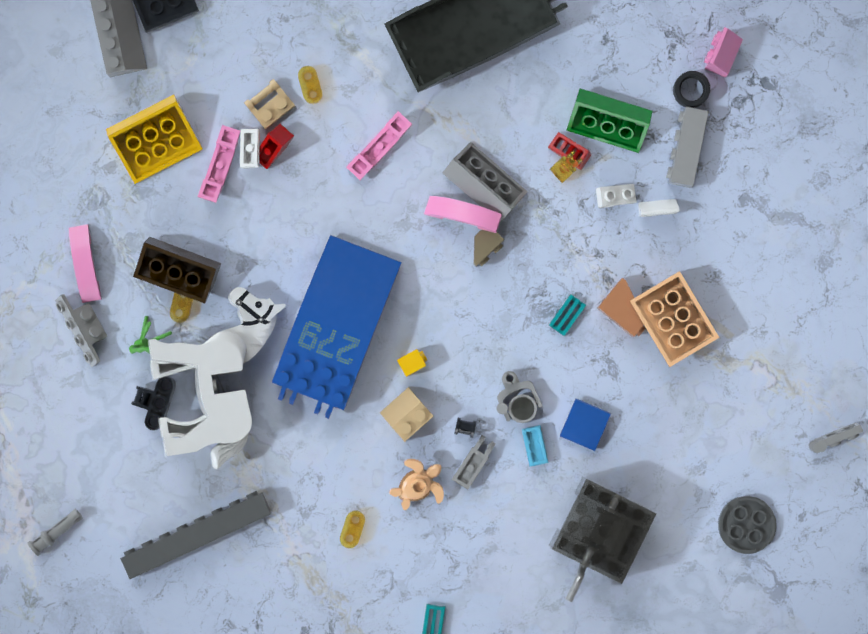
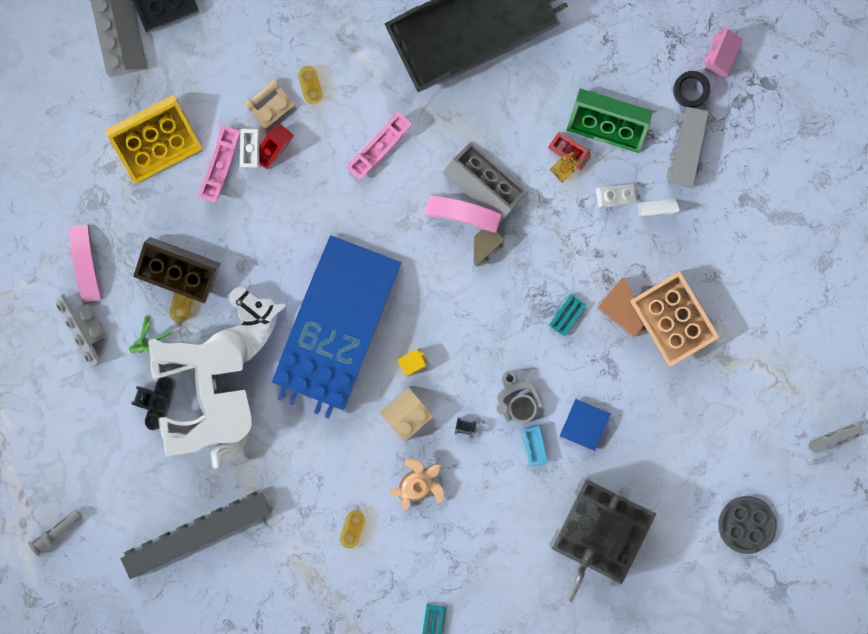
(472, 464): light grey hinge -> none

